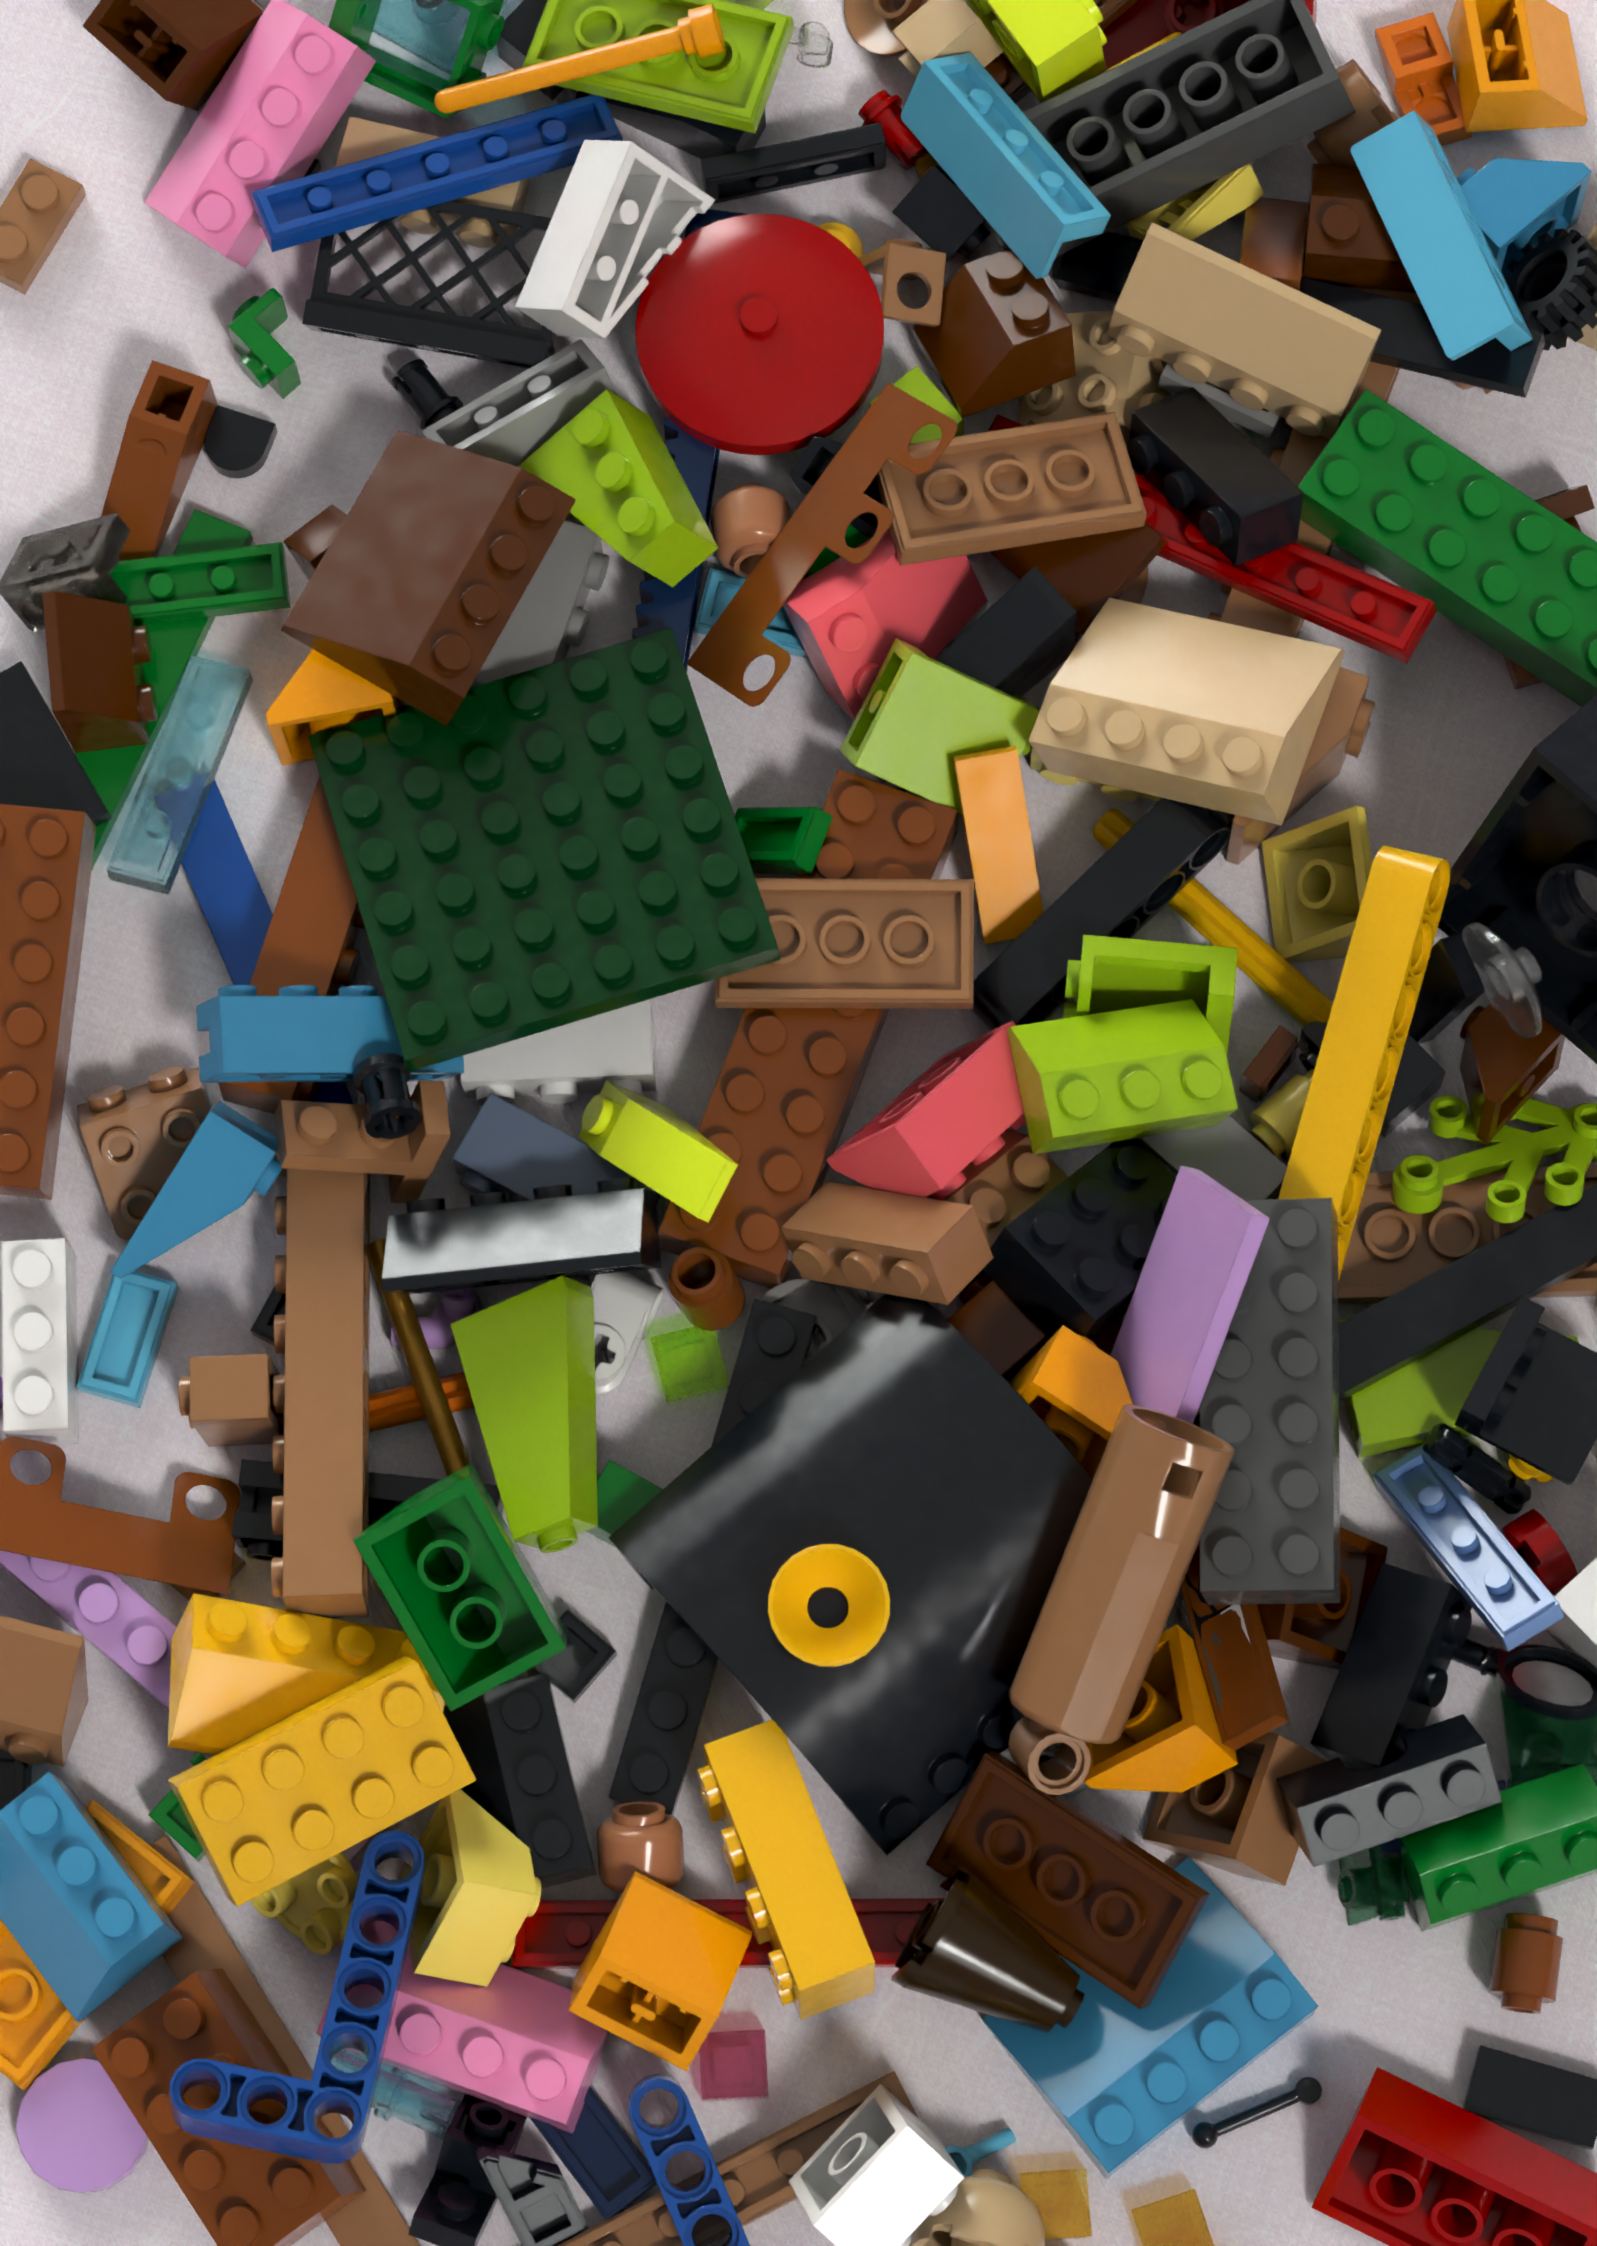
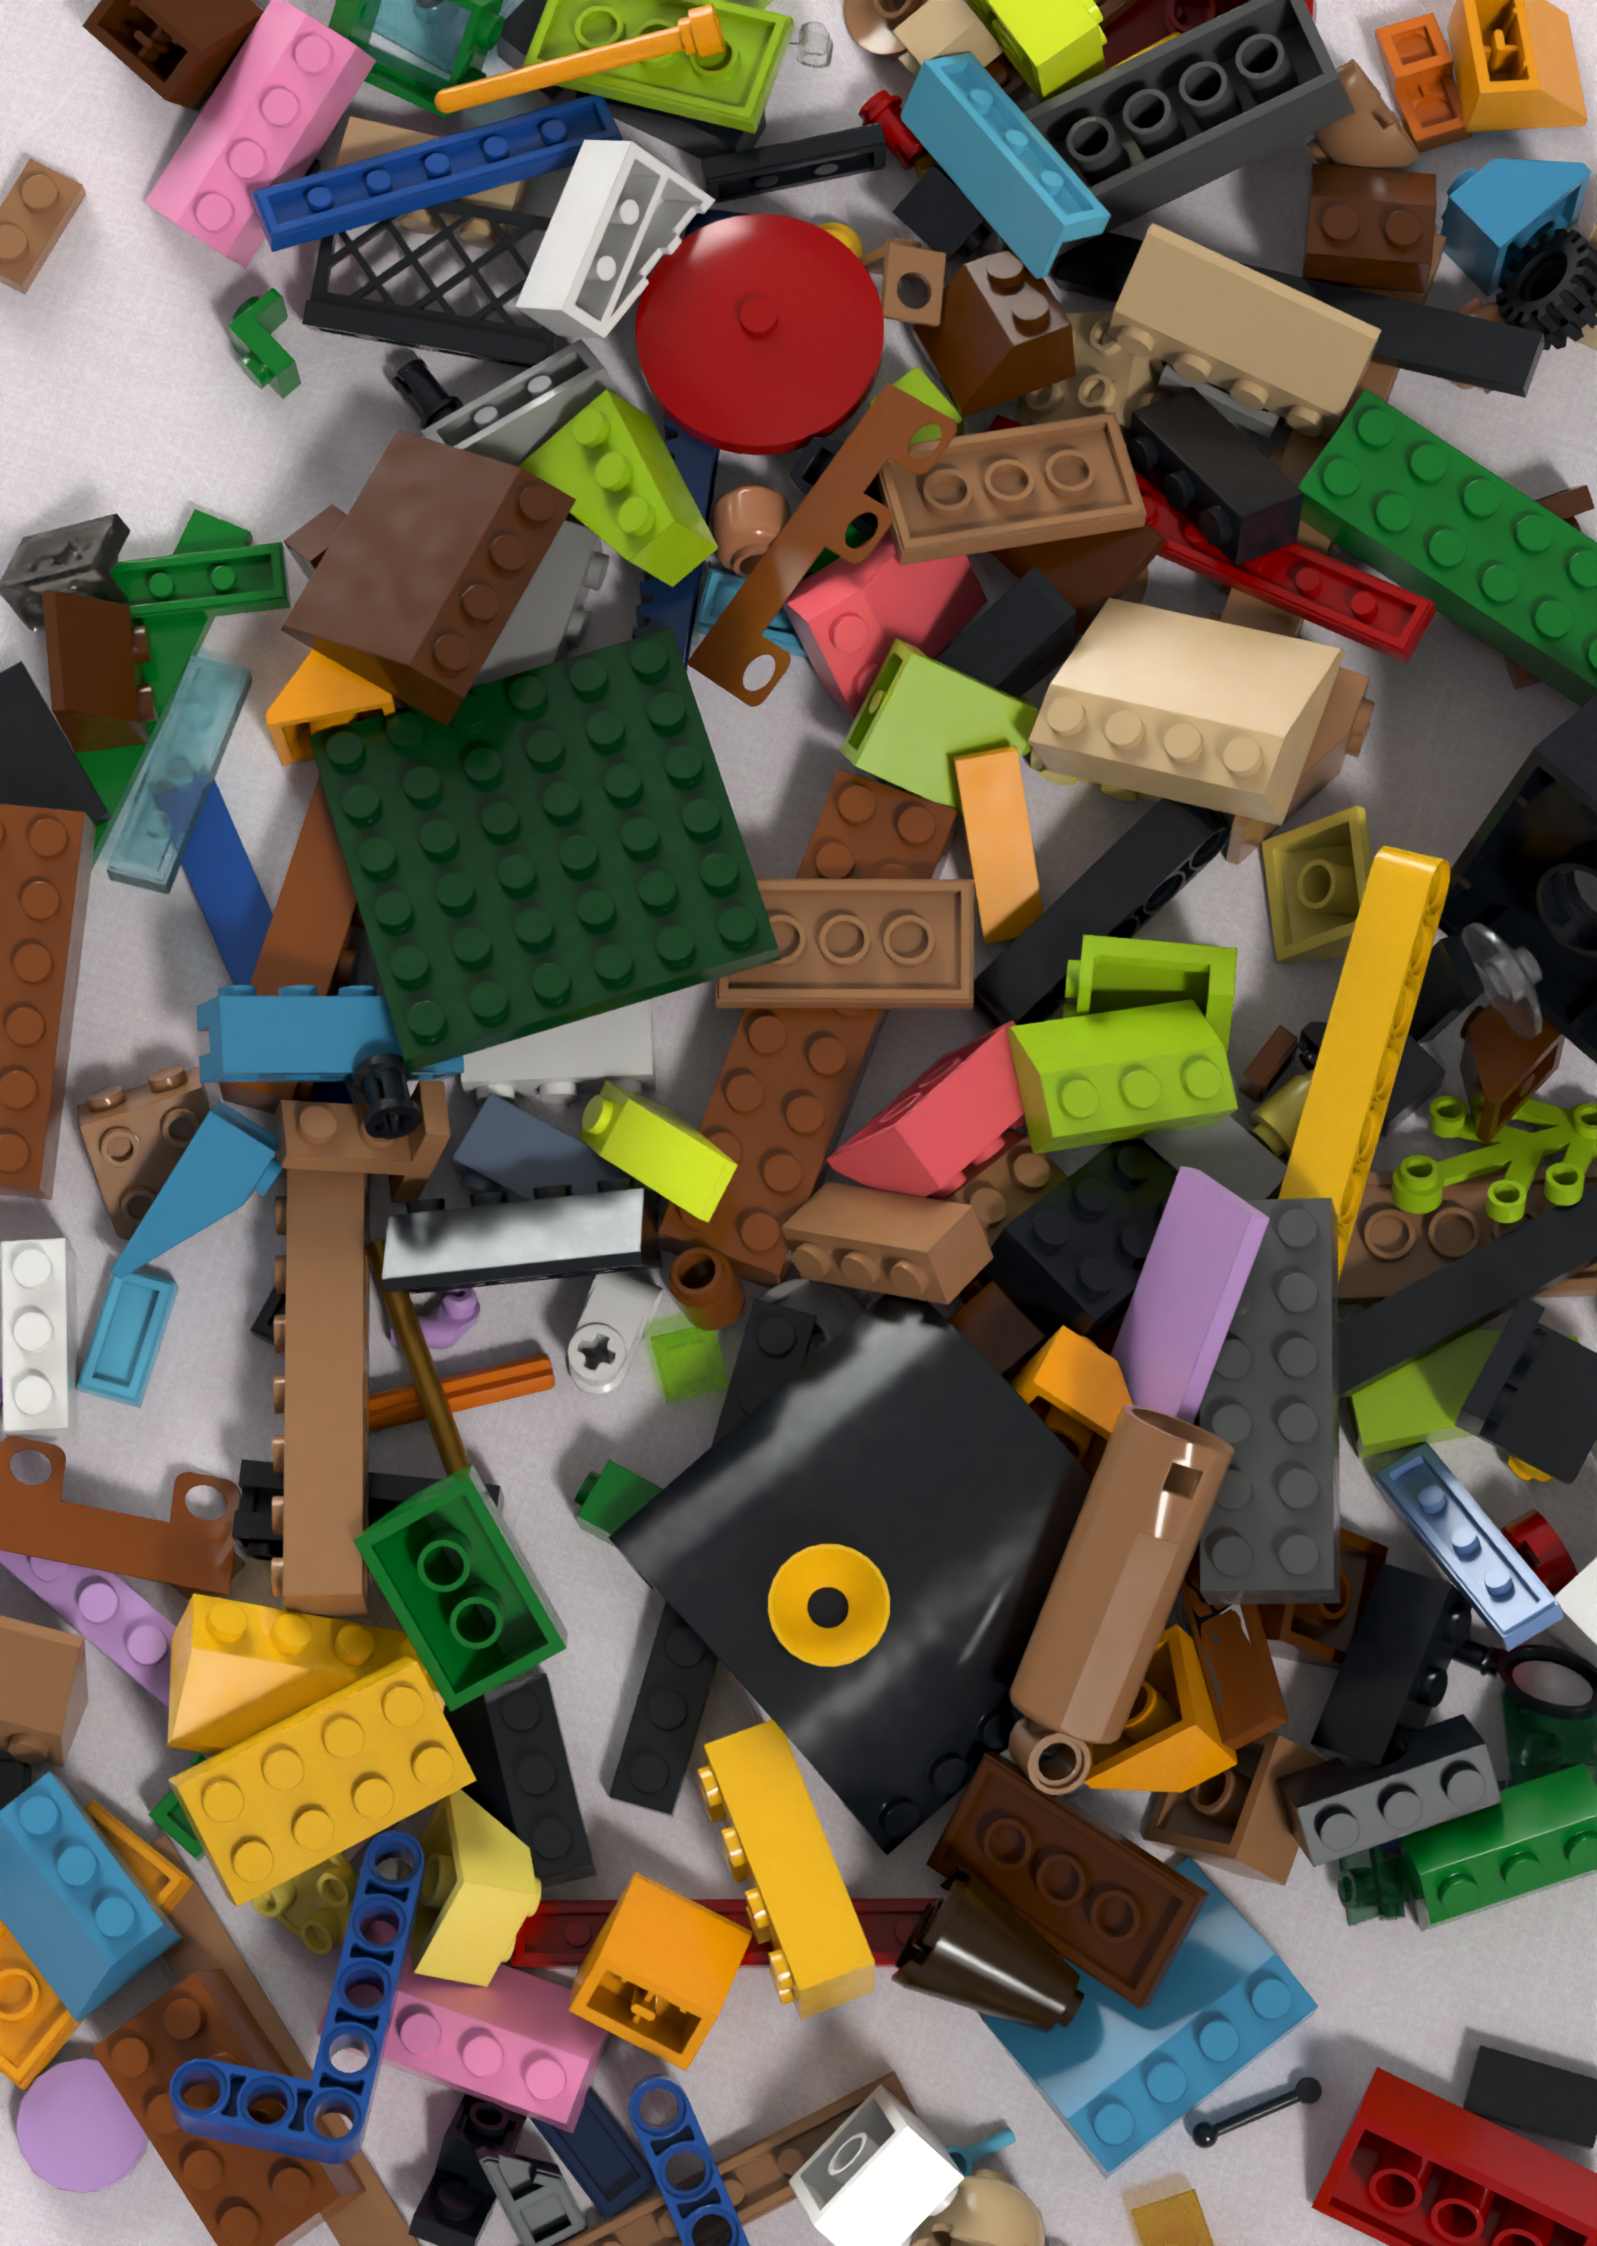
(158, 455): dark orange slope -> none
(231, 1399): medium nougat brick -> none
(238, 442): black tile -> none
(403, 2098): clear light blue pin -> none
(537, 1407): lime slope -> none
(581, 1663): black tile -> none
(640, 1840): nougat head -> none
(734, 2066): clear pink tile -> none
(783, 837): green tile -> none
(1061, 2200): clear yellow tile -> none
(1204, 207): light yellow slope -> none
(1225, 929): yellow axle -> none
(1275, 239): dark orange tile -> none
(1438, 238): medium azure panel -> none
(1476, 1468): black axle -> none
(1526, 1962): dark orange brick -> none

